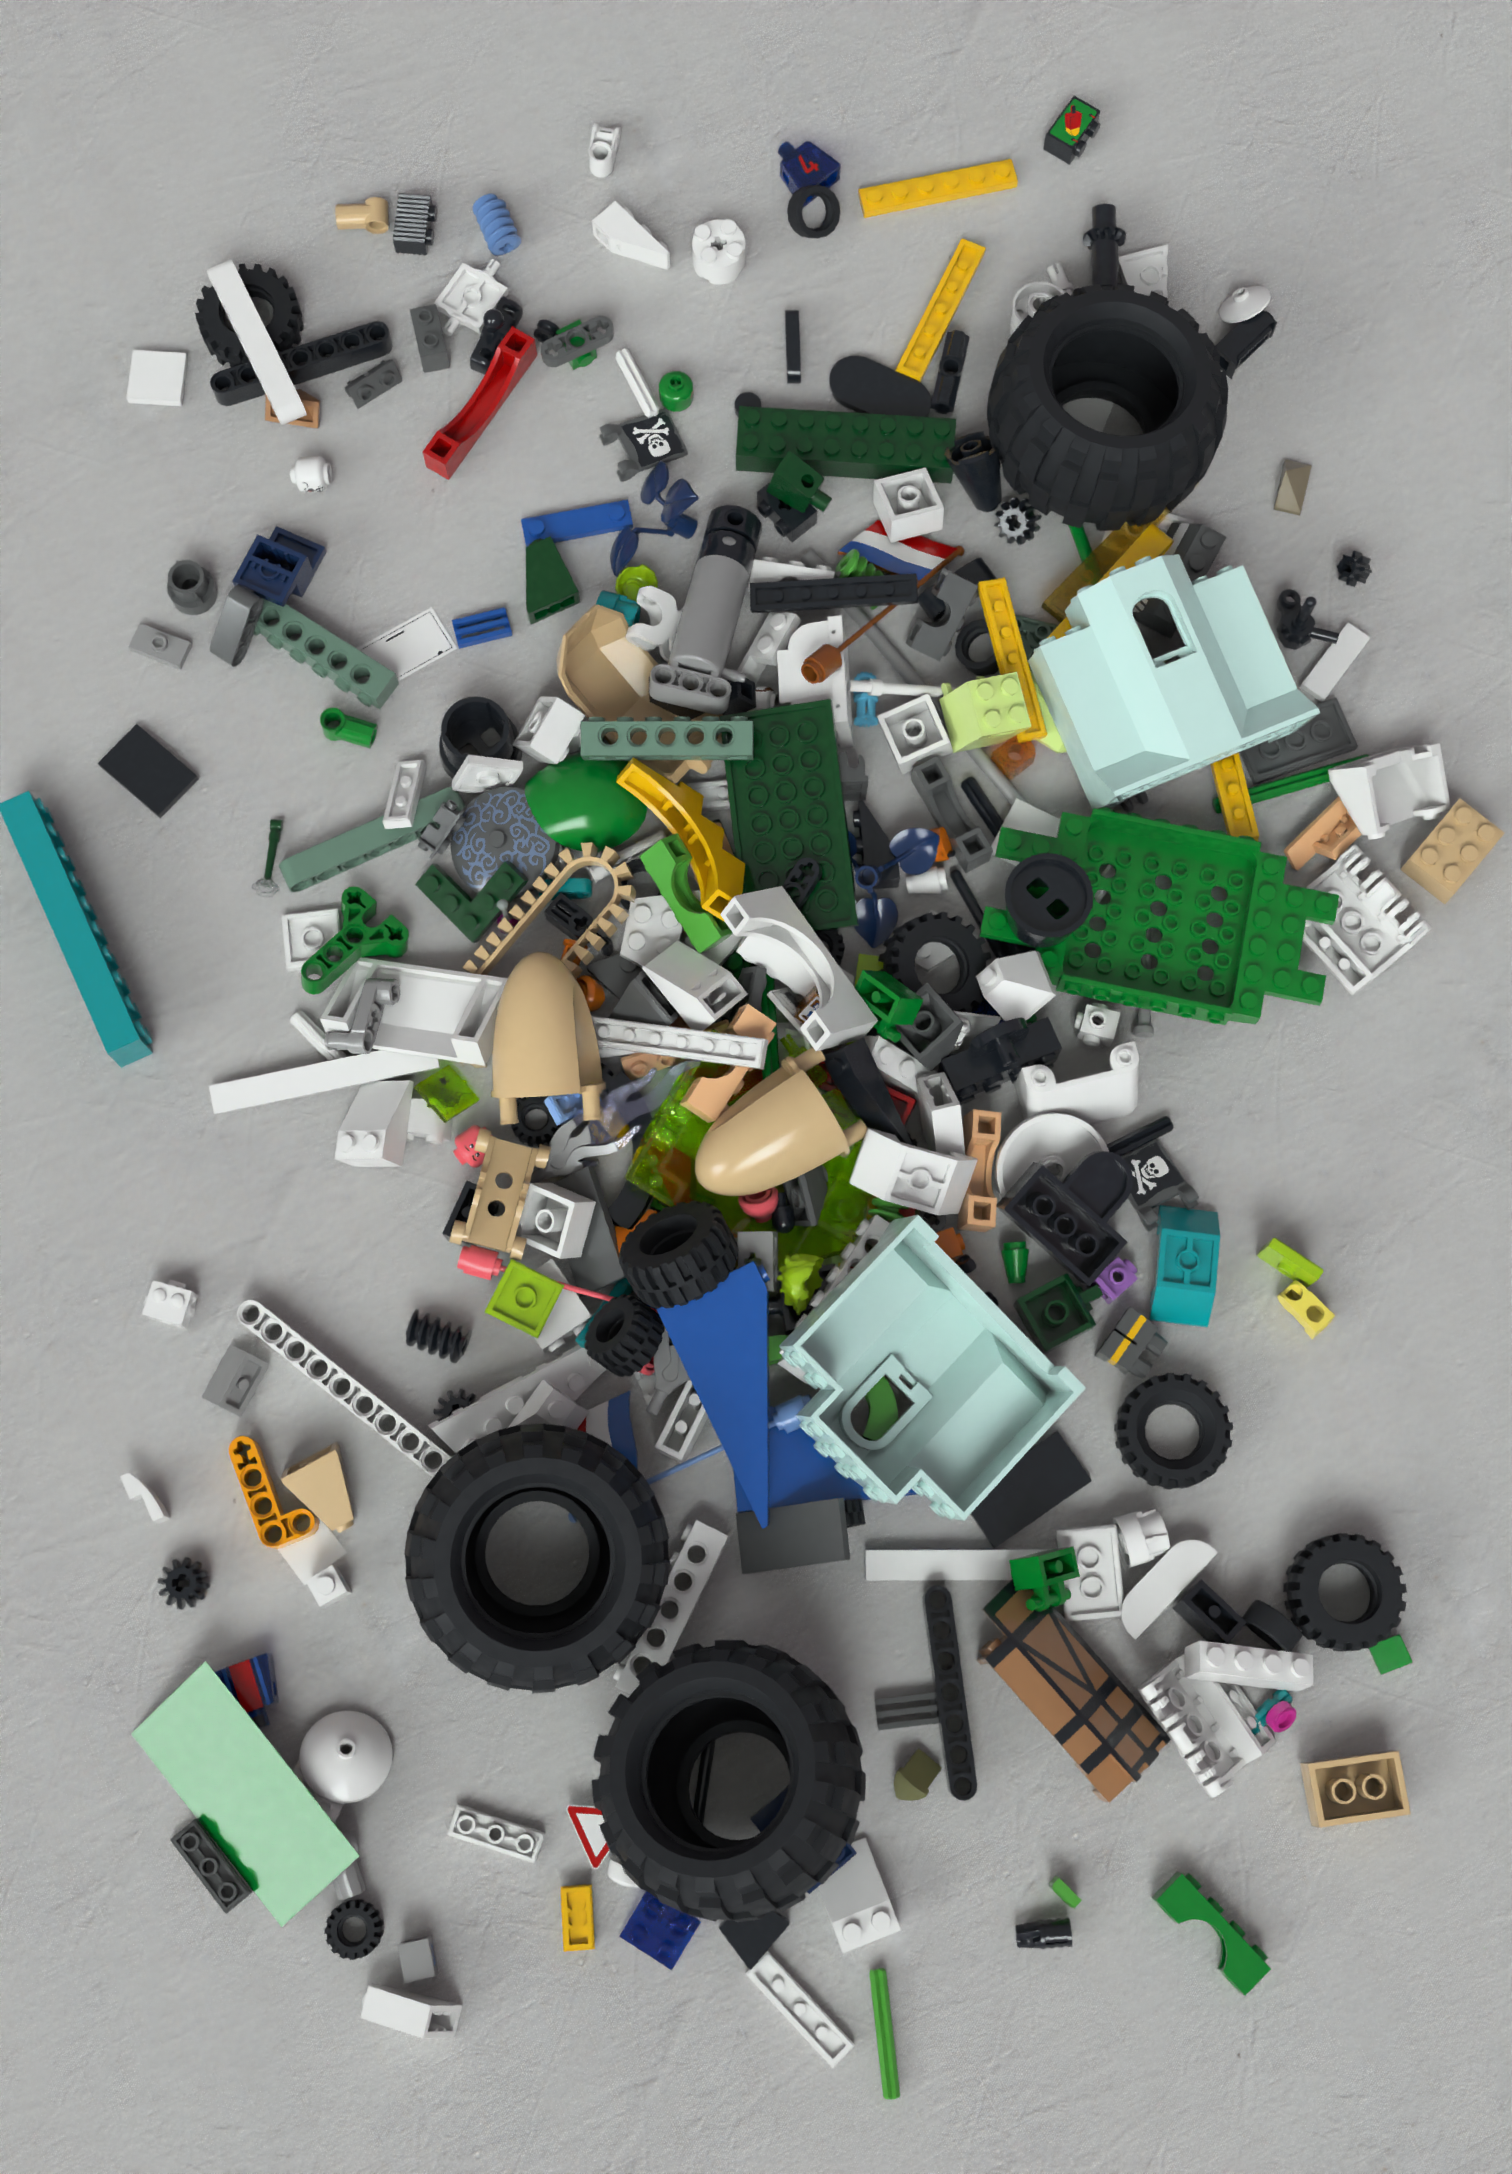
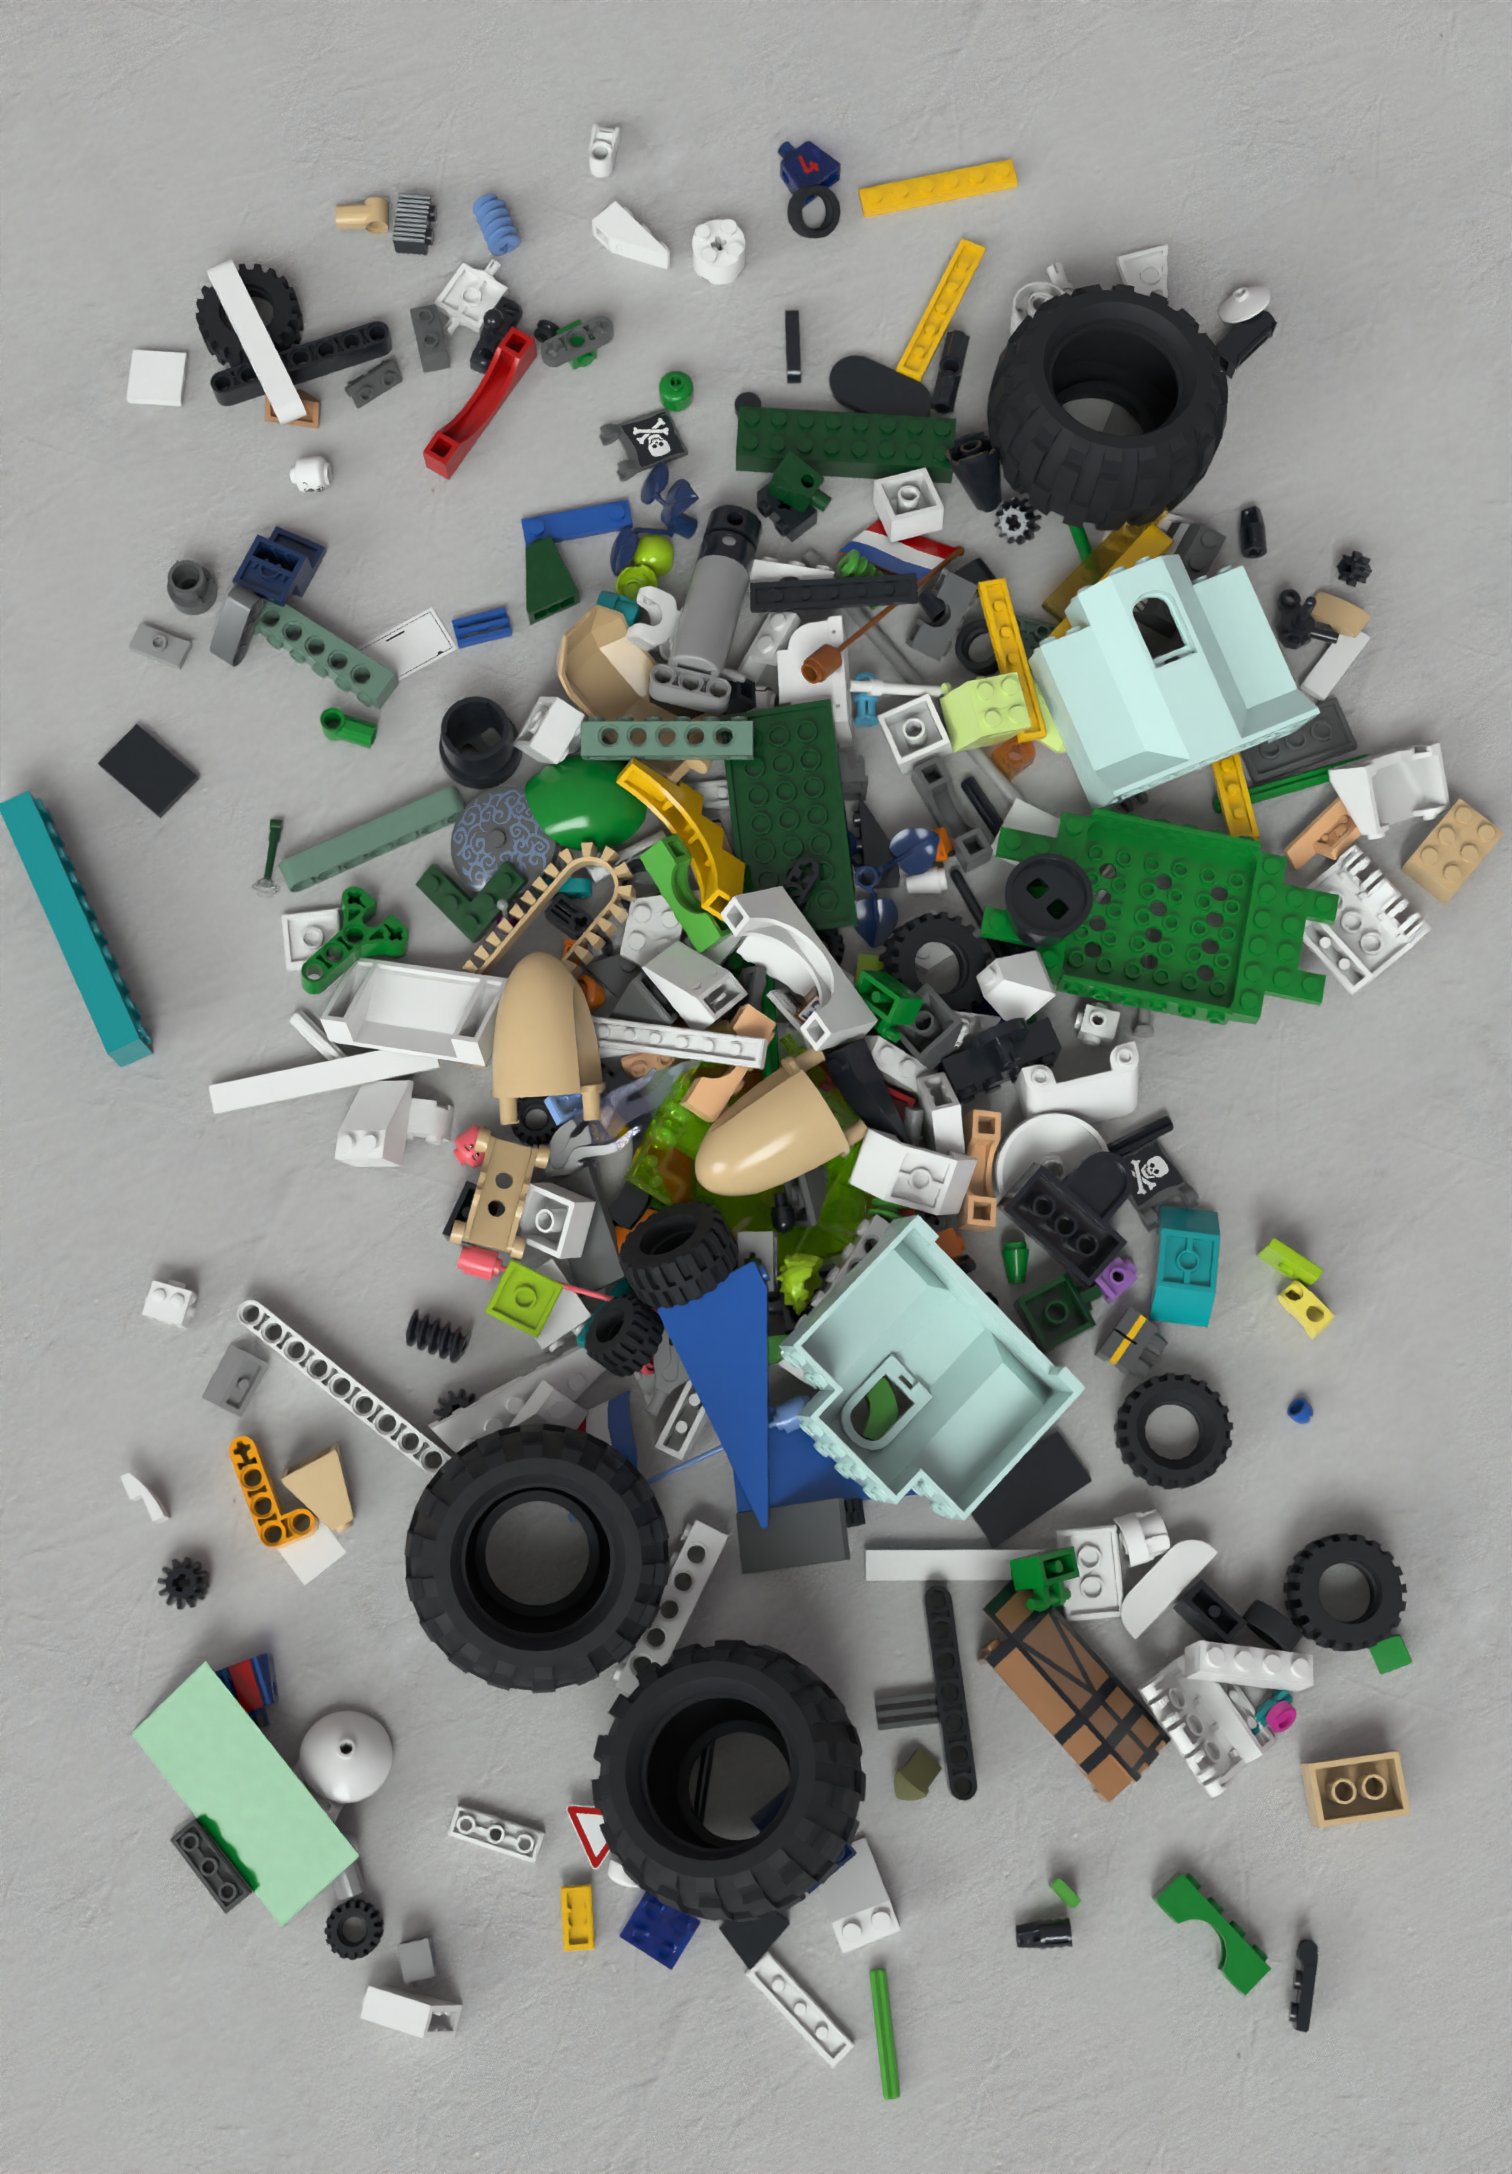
(328, 1586): white brick -> none
(367, 1019): light grey beam -> none
(404, 794): white tile -> none
(437, 838): dark grey hinge -> none
(446, 1093): clear neon green piece -> none
(486, 773): white tile -> none
(637, 383): white axle -> none
(655, 553): none -> lime hair
(760, 1204): coral brick -> none
(913, 1123): none -> light grey axle
(1072, 130): brick -> none
(1104, 243): black gear -> none
(1252, 533): none -> black hinge
(1292, 487): dark tan slope -> none
(1300, 1411): none -> blue hinge
(1304, 1983): none -> black hinge
(1339, 614): none -> tan slope

